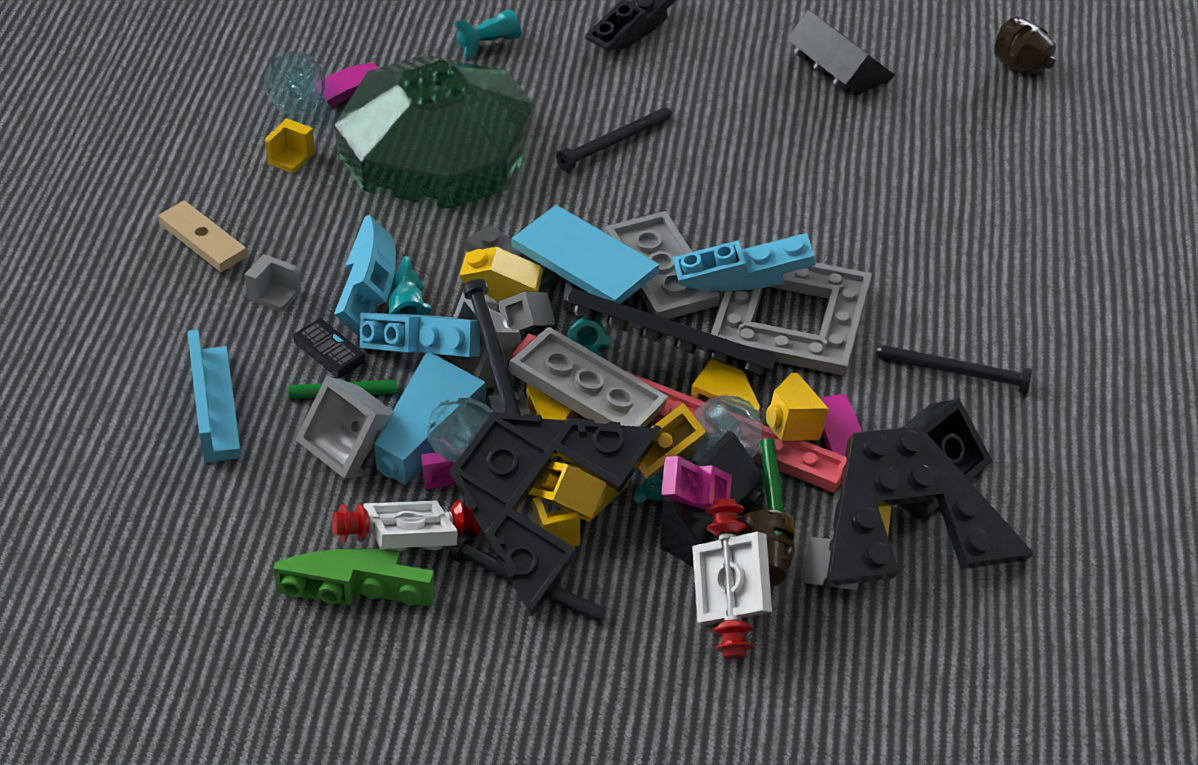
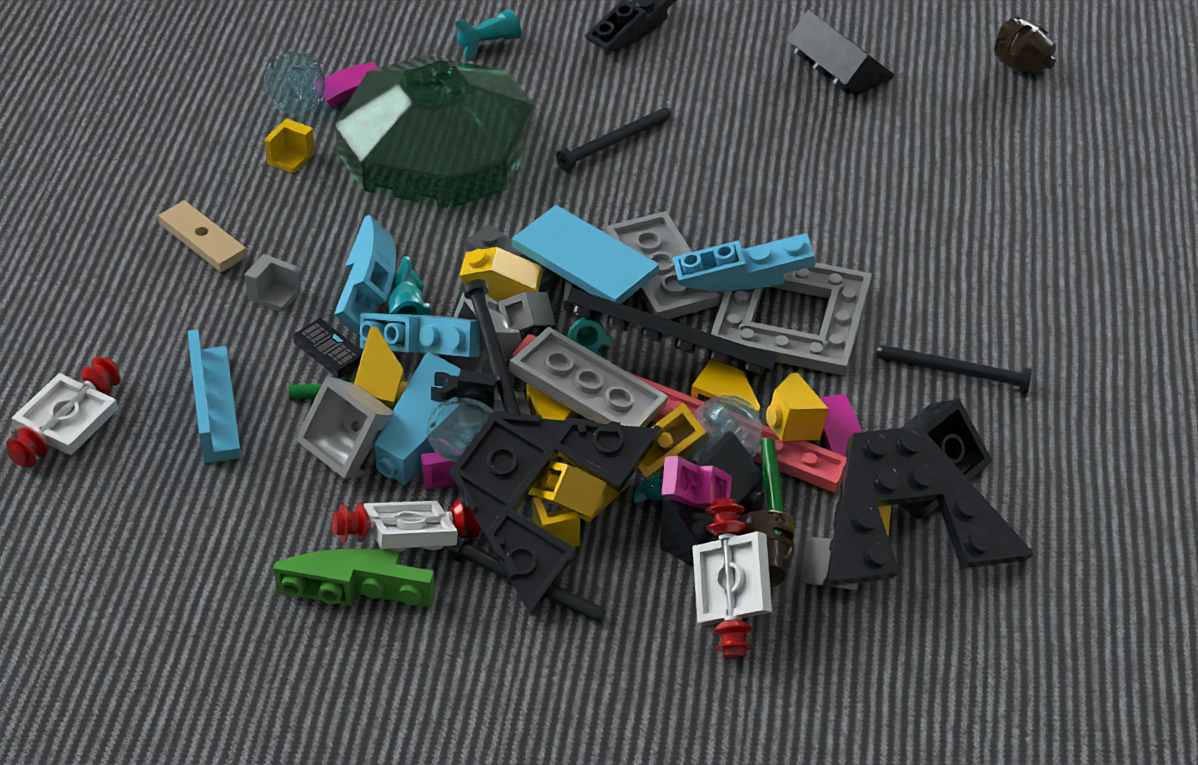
(64, 413): none -> white plate
(380, 371): none -> yellow slope
(468, 384): none -> black plate

